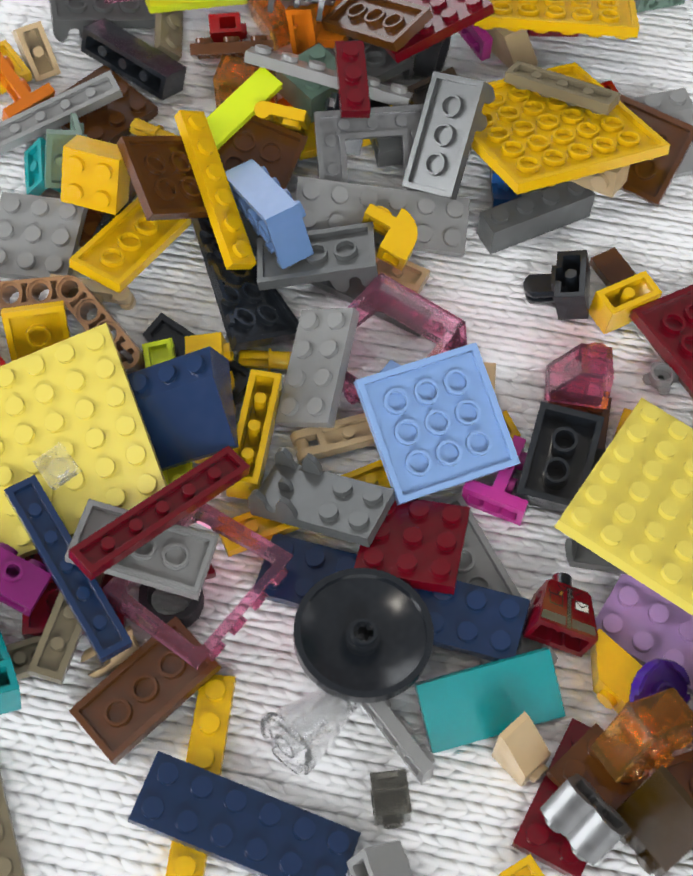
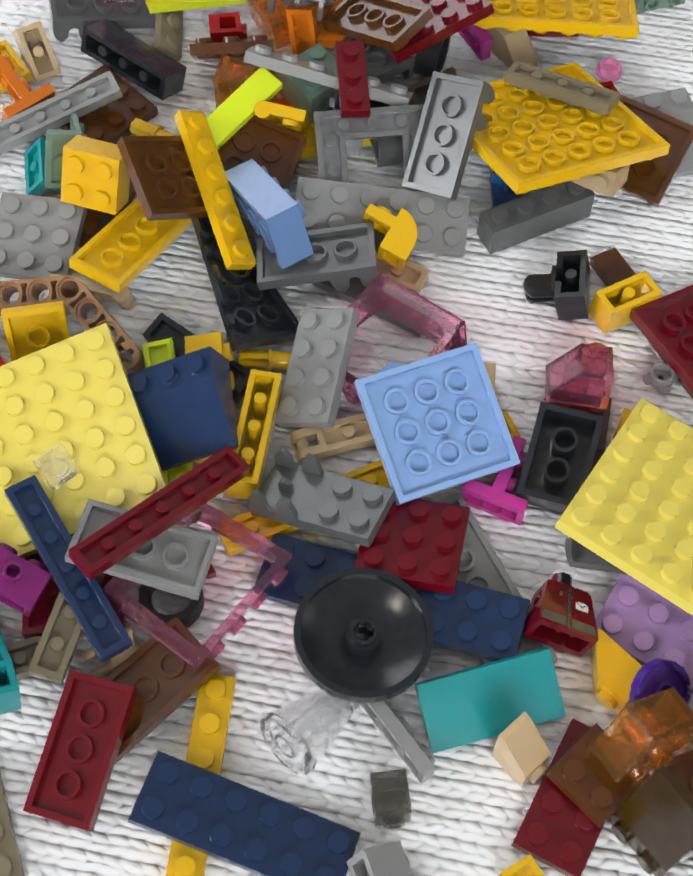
(81, 750): none -> dark red plate
(584, 819): flat silver brick -> none
(609, 69): none -> bright pink plate

